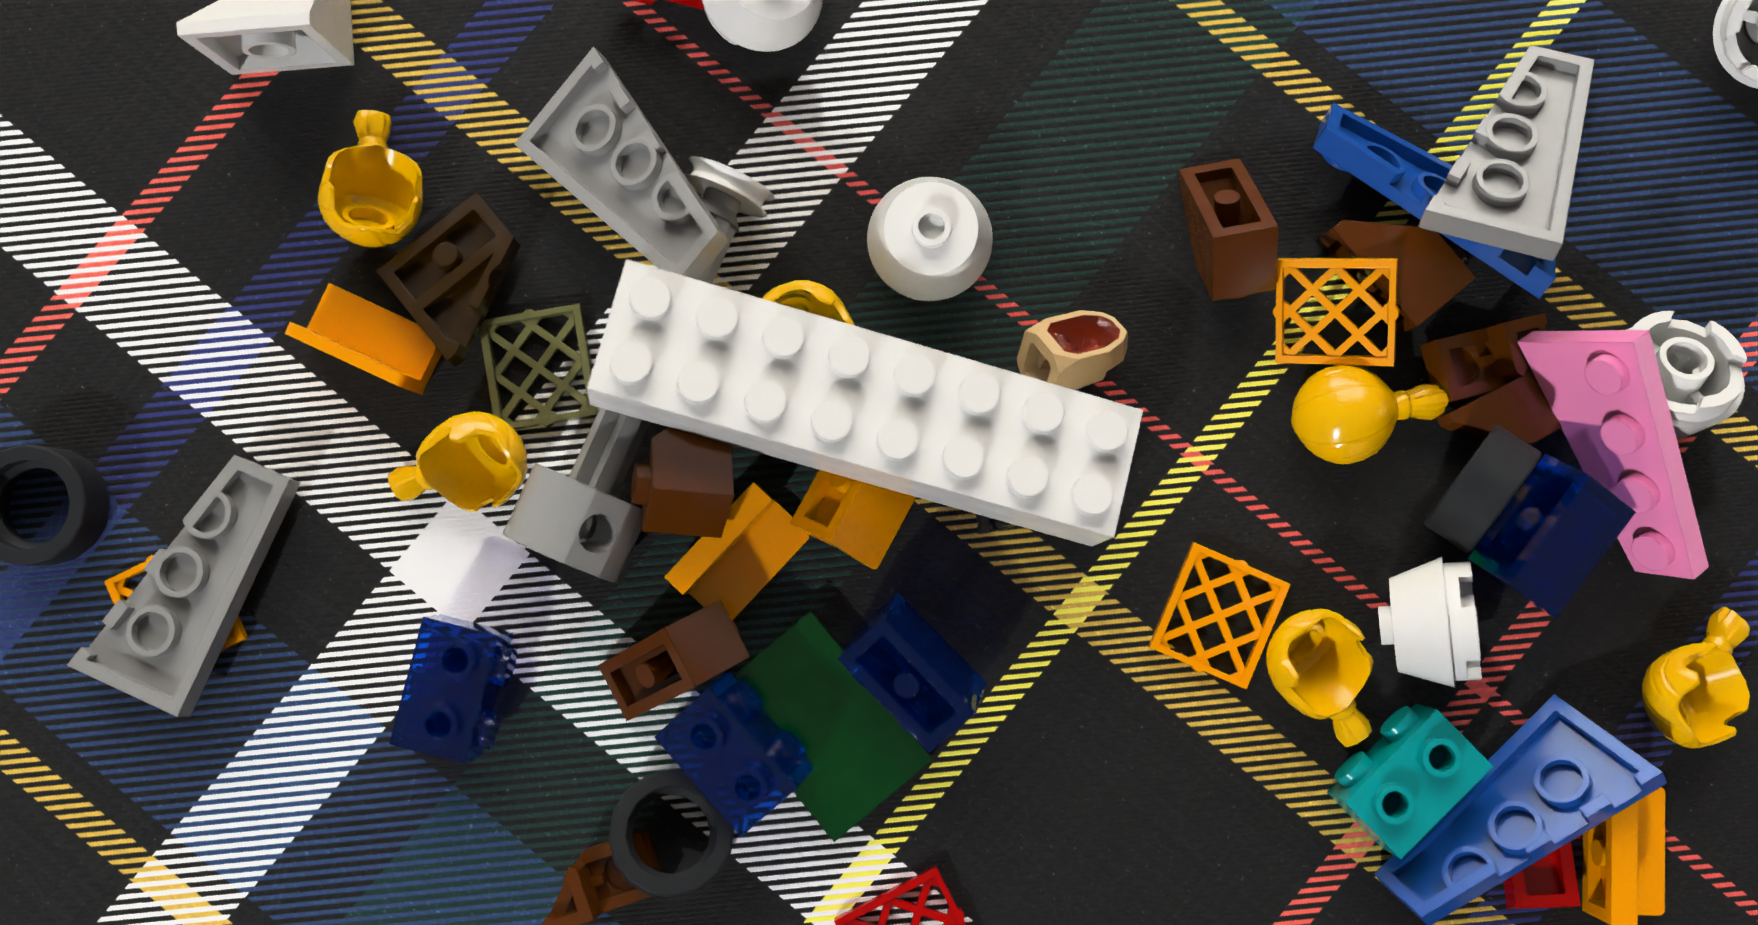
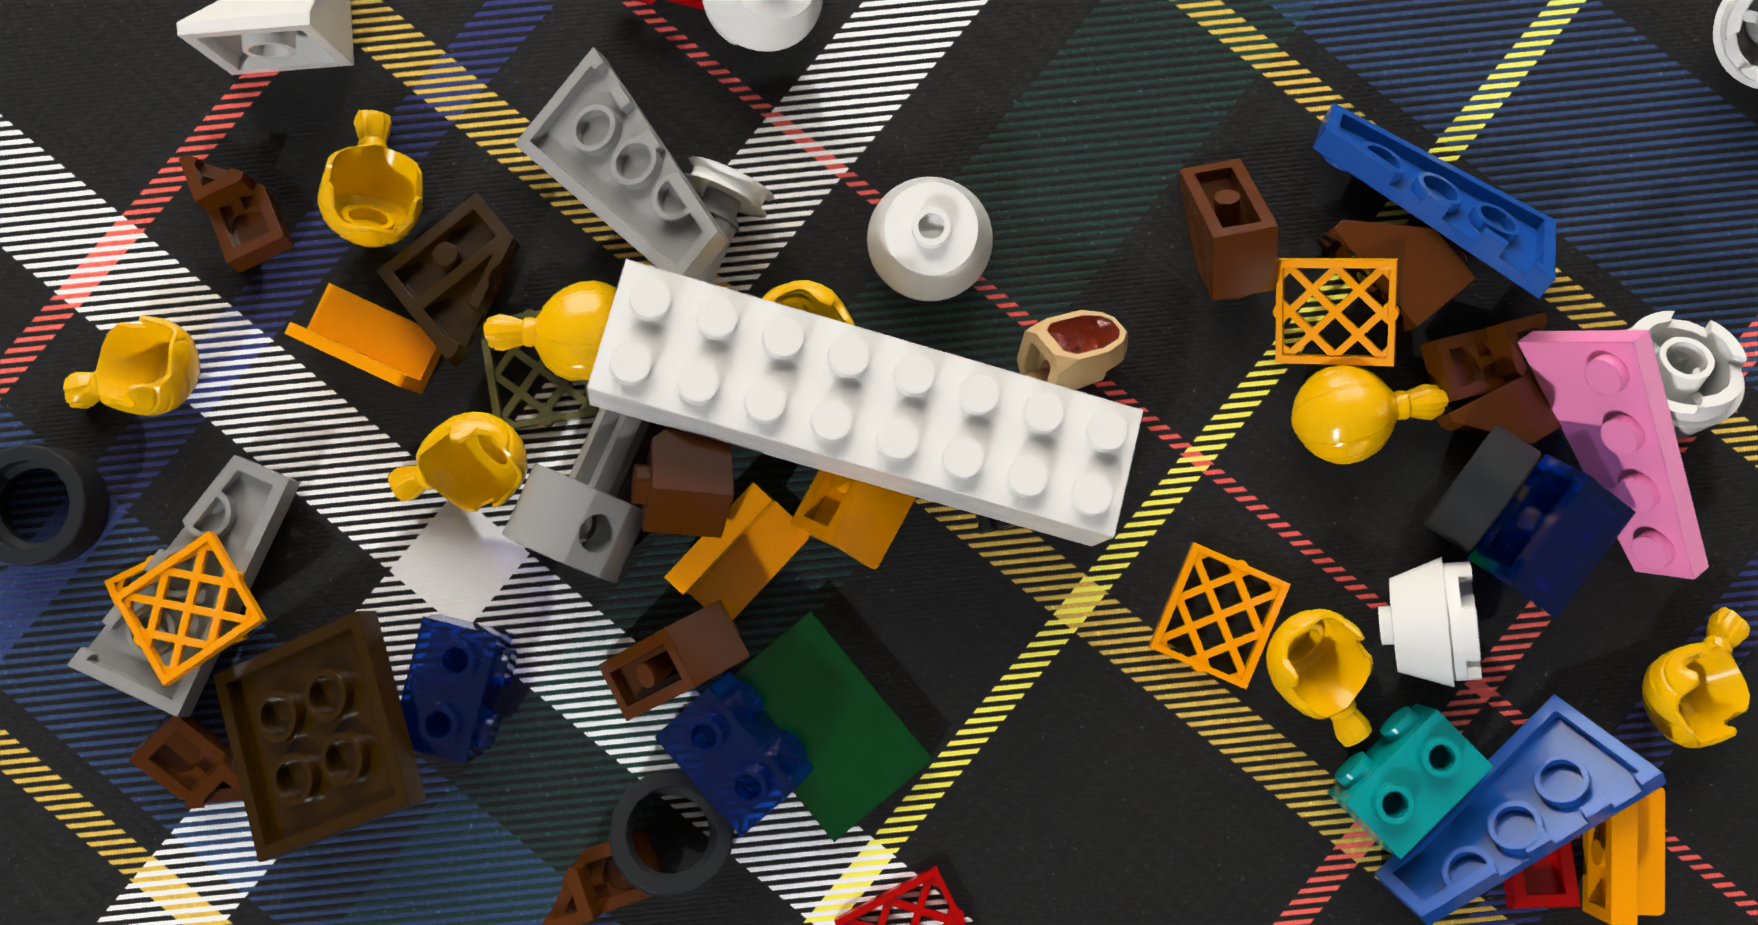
(139, 369): none -> yellow hair
(164, 571): none -> light orange window
(189, 762): none -> reddish brown slope
(240, 211): none -> reddish brown slope
(319, 736): none -> dark brown plate
(564, 331): none -> yellow hair
(913, 672): clear blue brick -> none
(1521, 161): light grey wing -> none

